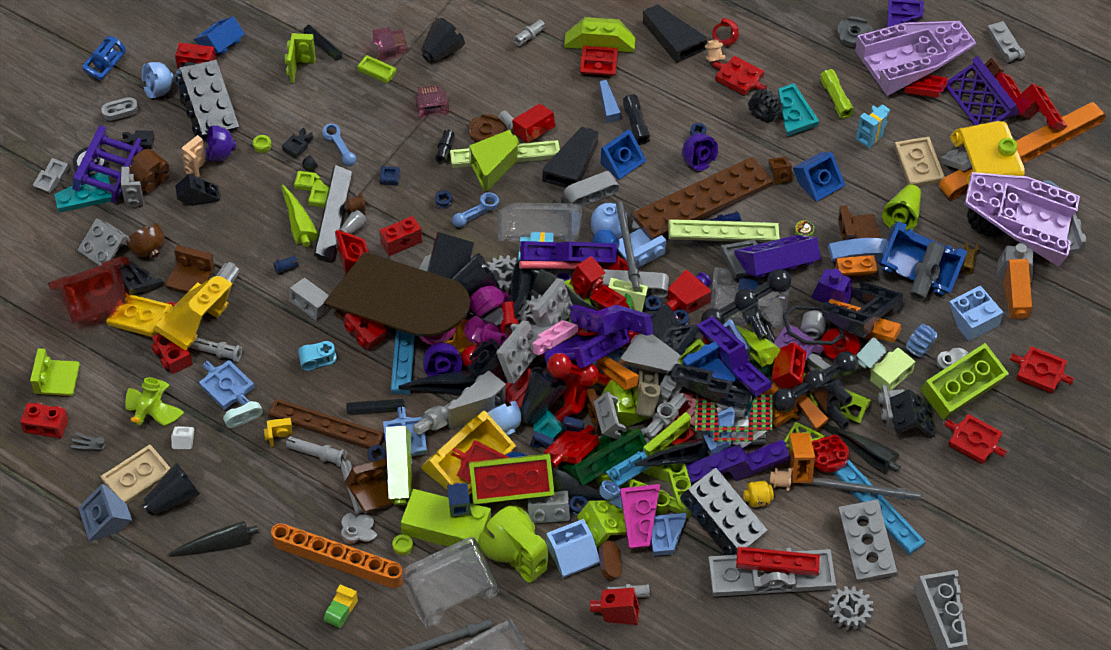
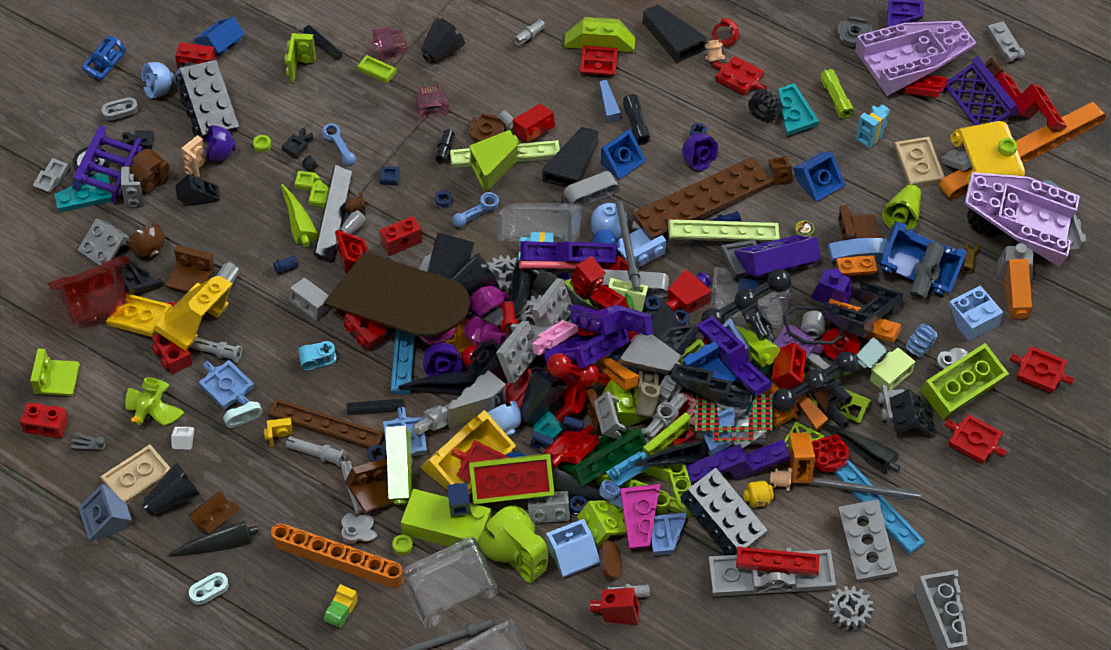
(208, 589): none -> light aqua plate
(213, 513): none -> reddish brown bracket

